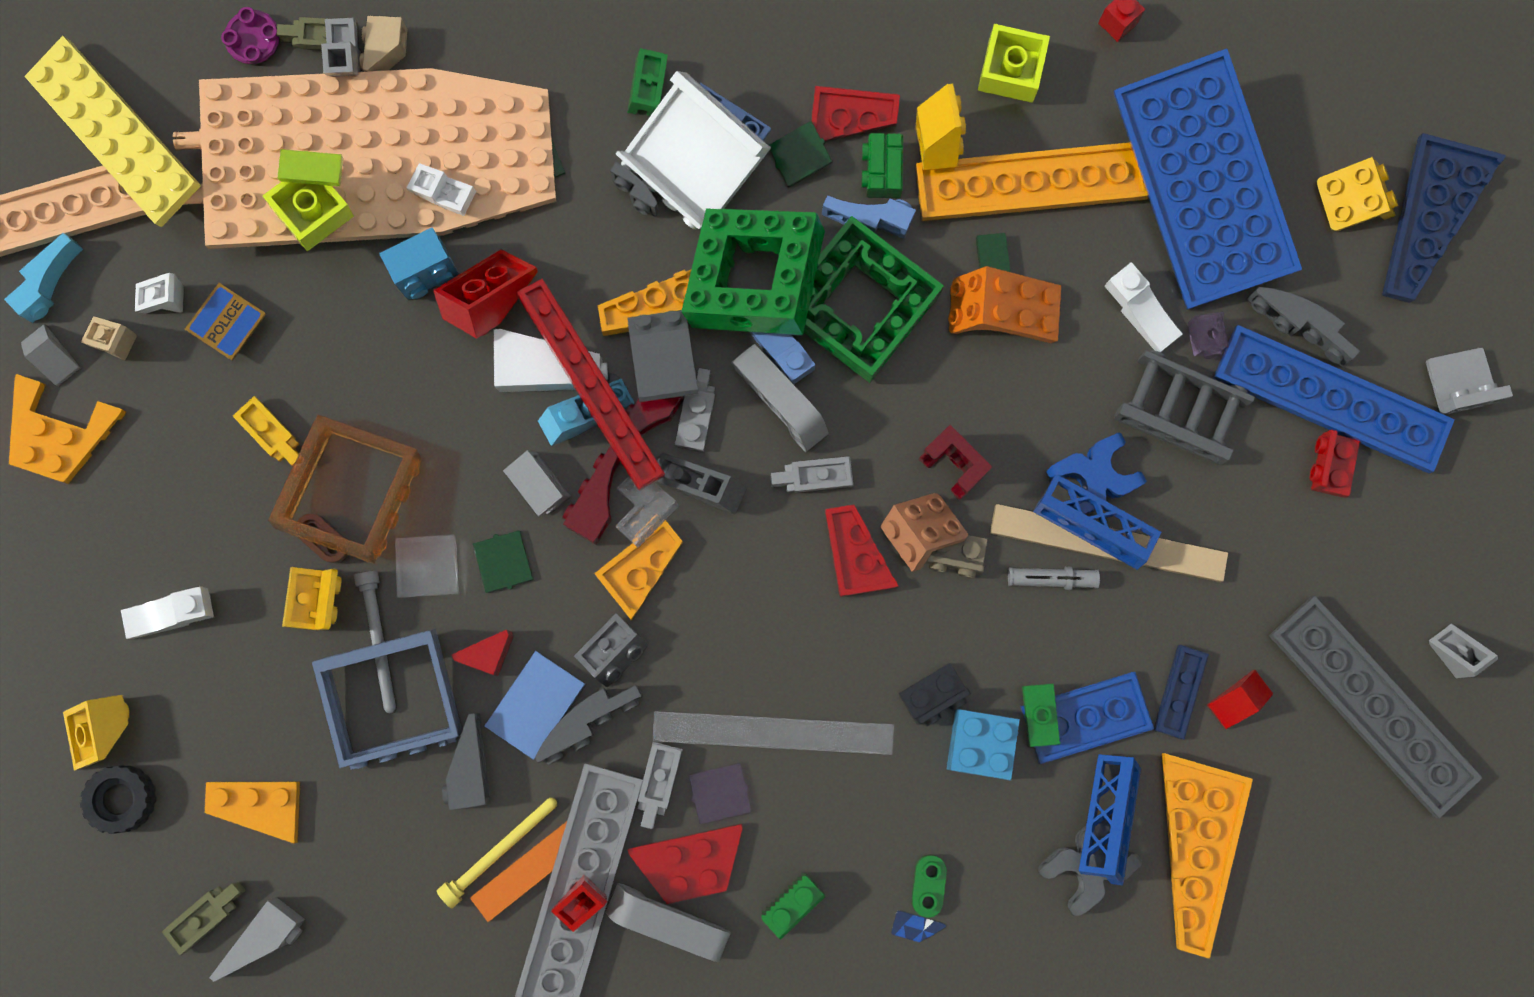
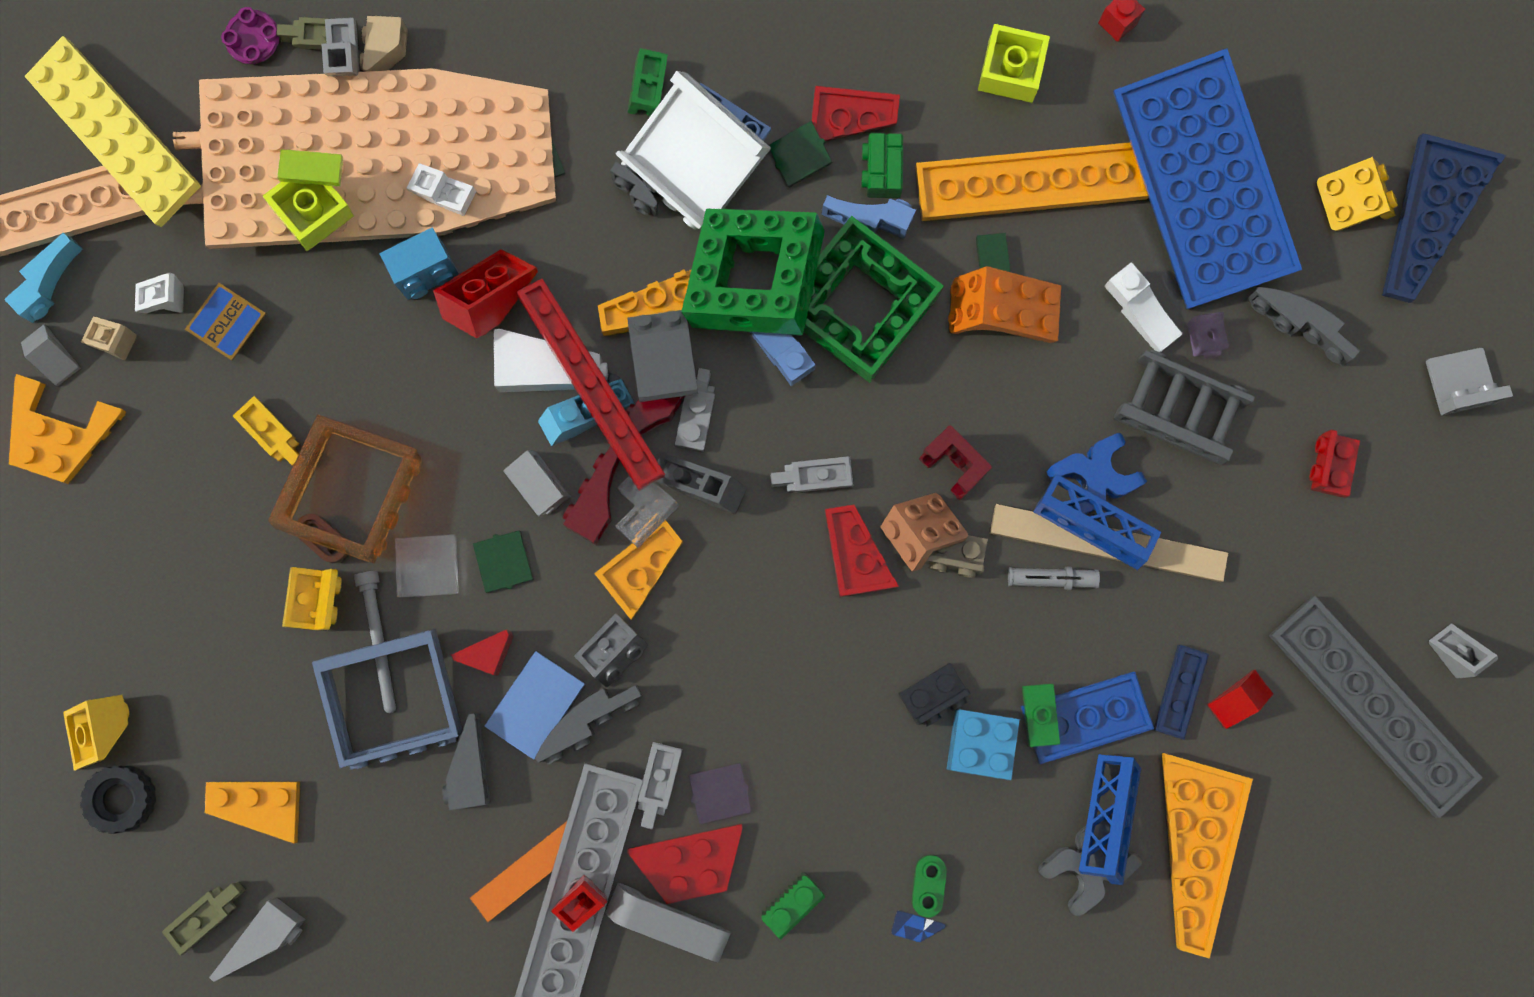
(167, 613): white slope -> none
(452, 891): light yellow piece -> none
(773, 733): clear tile -> none
(782, 397): light grey beam -> none
(940, 129): yellow slope -> none
(1334, 399): blue plate -> none

